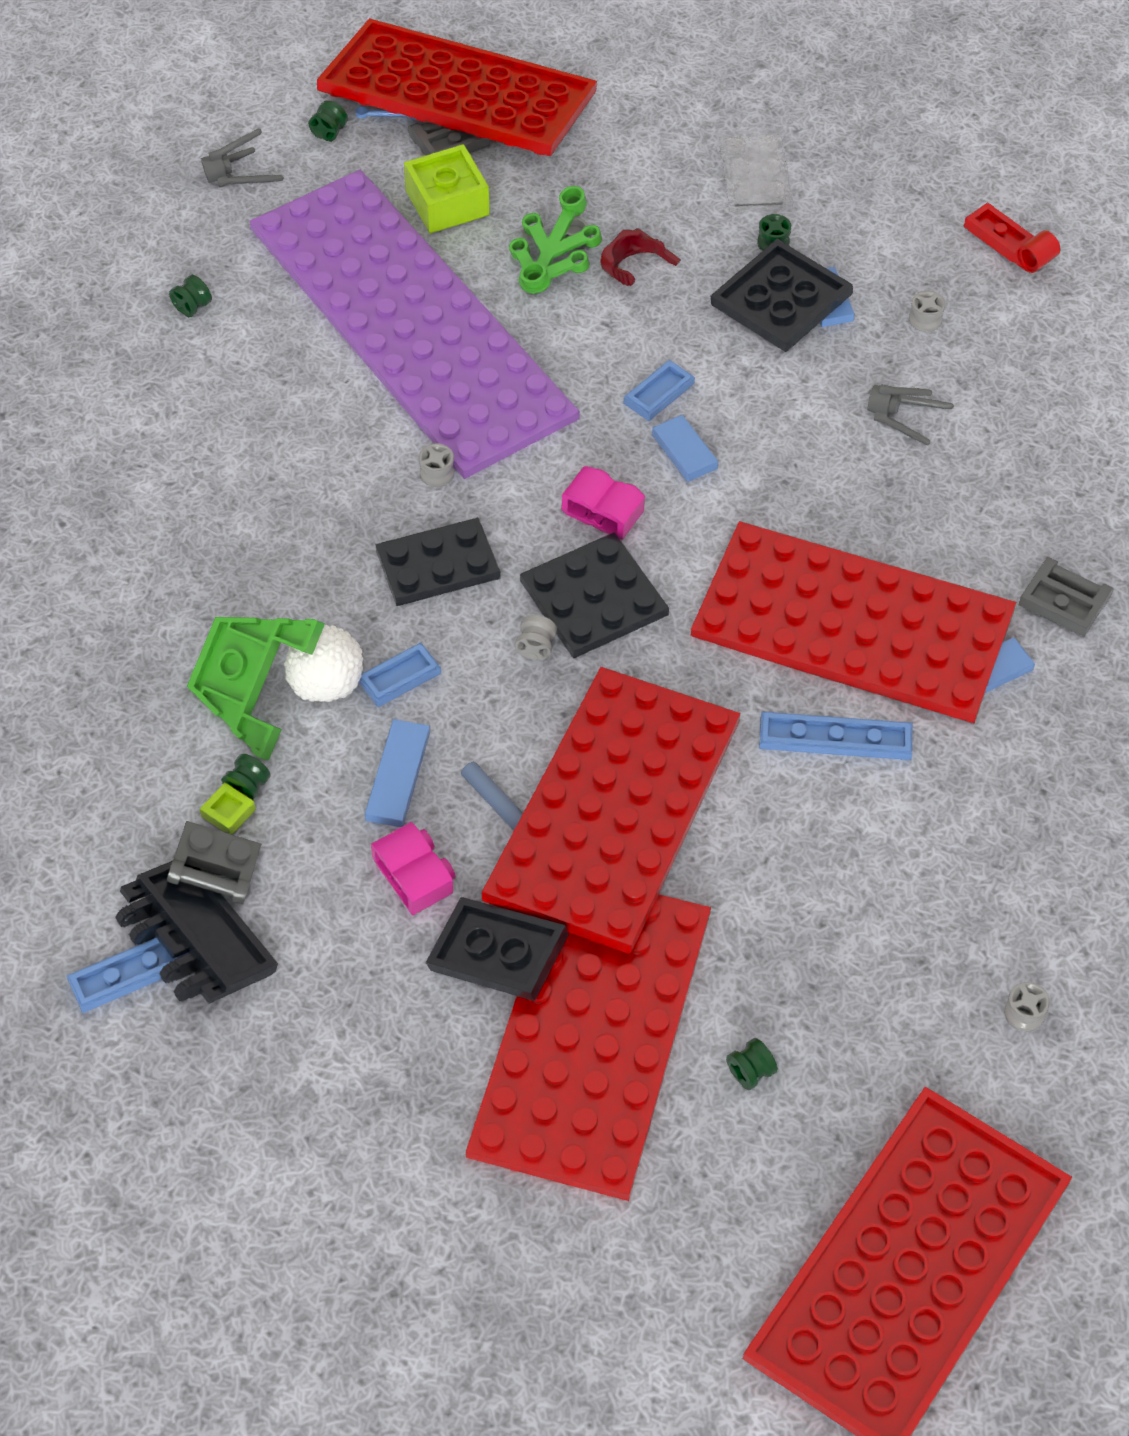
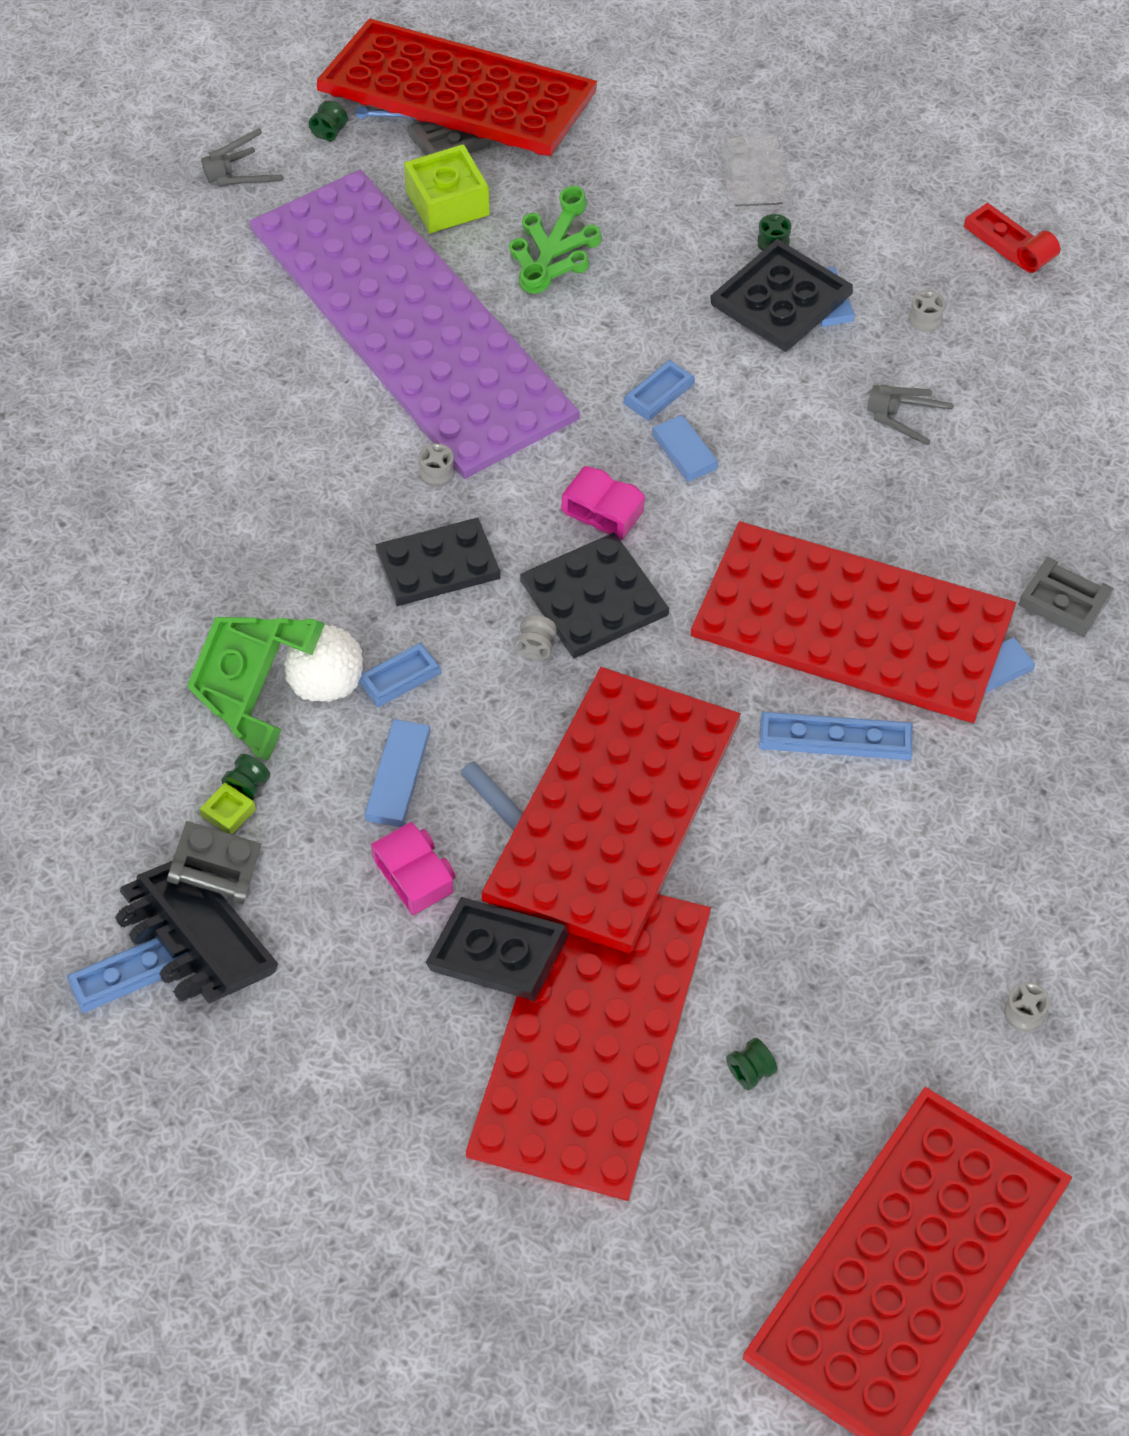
(190, 295): dark green wheel -> none
(627, 244): dark red helmet -> none

